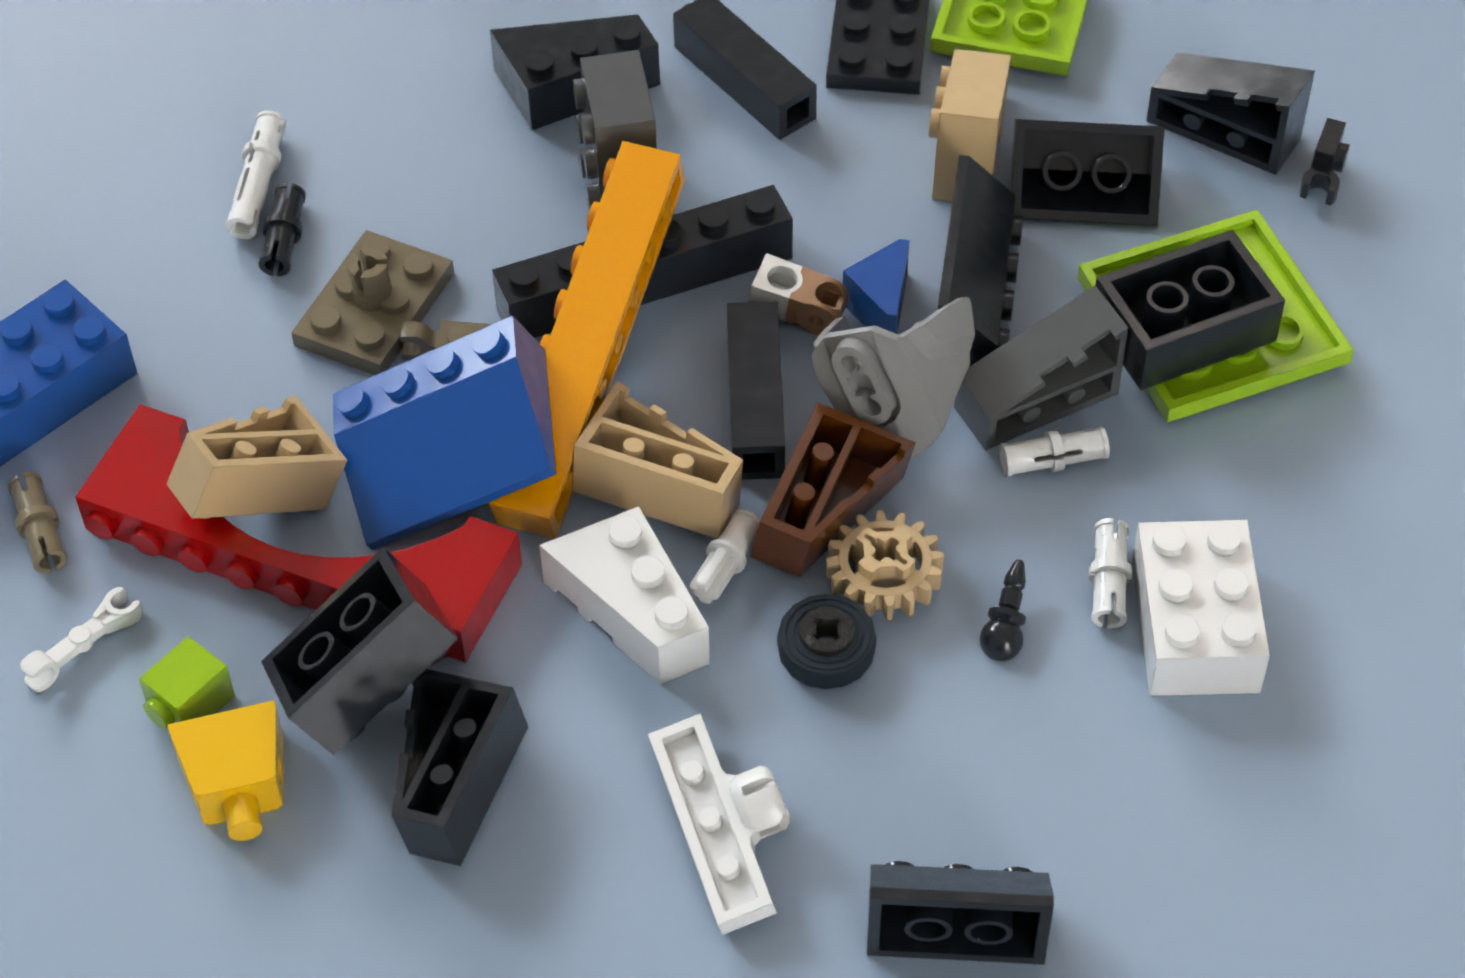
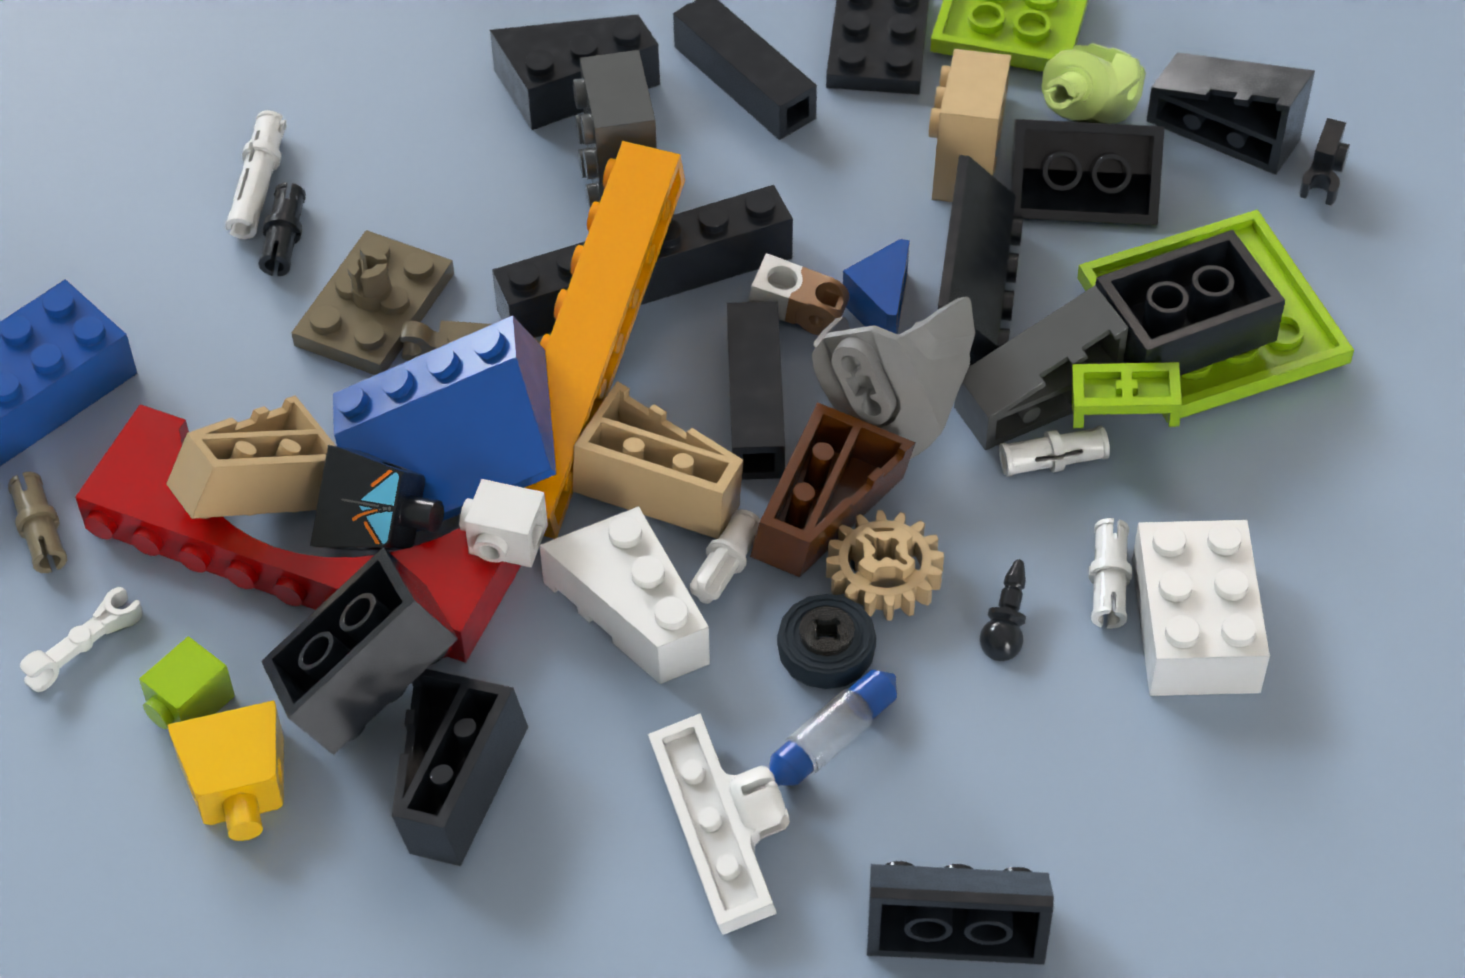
(371, 504): none -> black torso
(504, 523): none -> white brick
(832, 728): none -> piece
(1093, 84): none -> yellowish green piece
(1126, 390): none -> lime hinge

